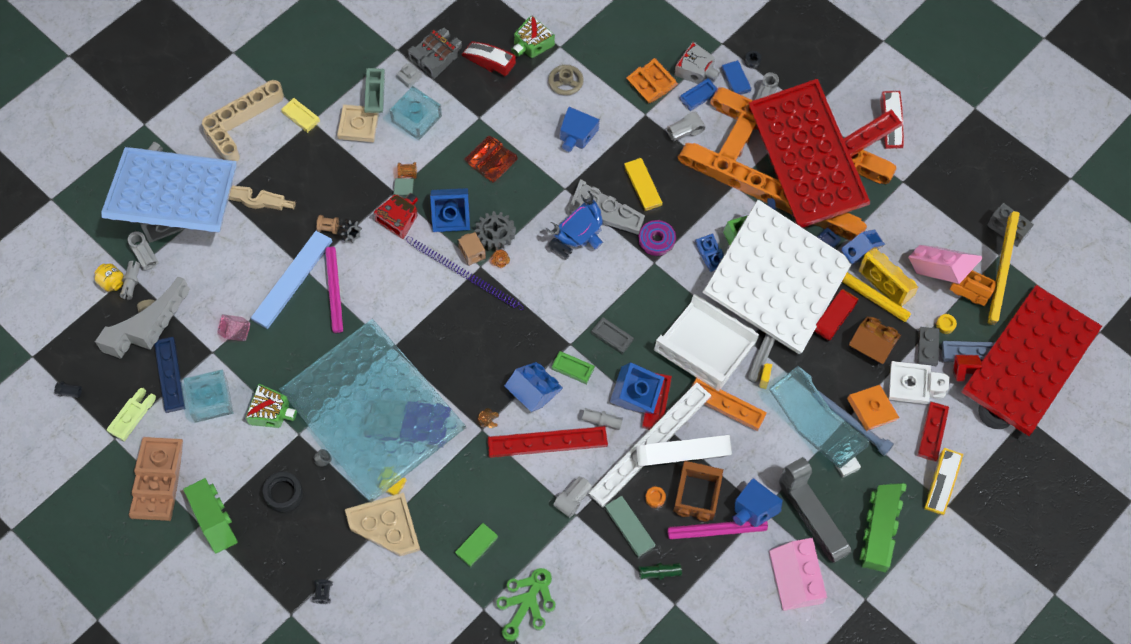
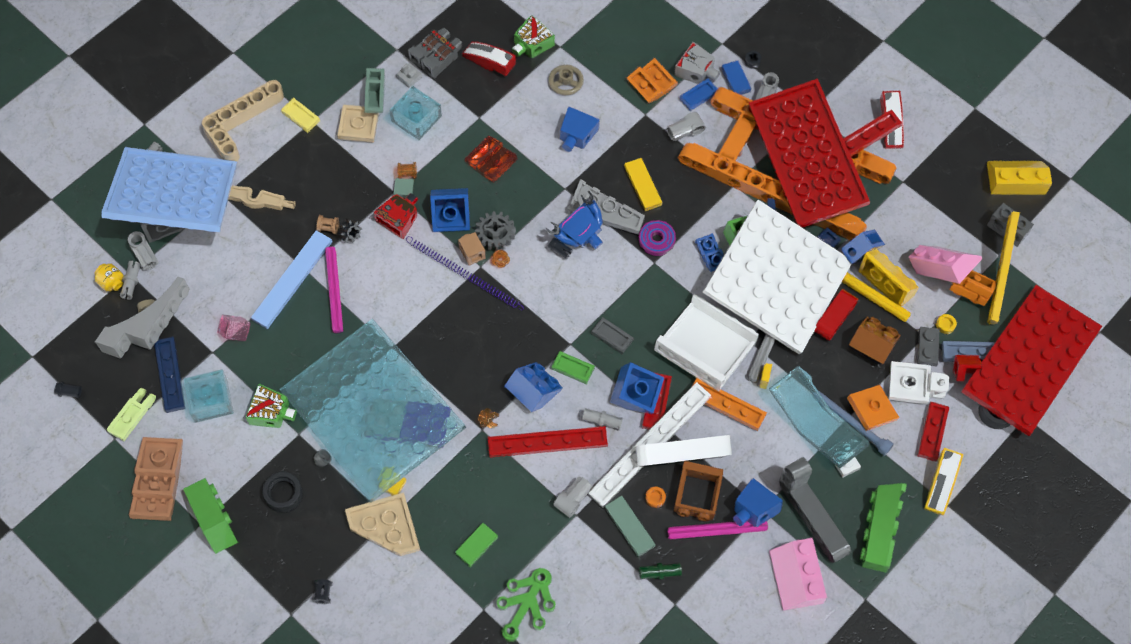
(1019, 177): none -> yellow slope

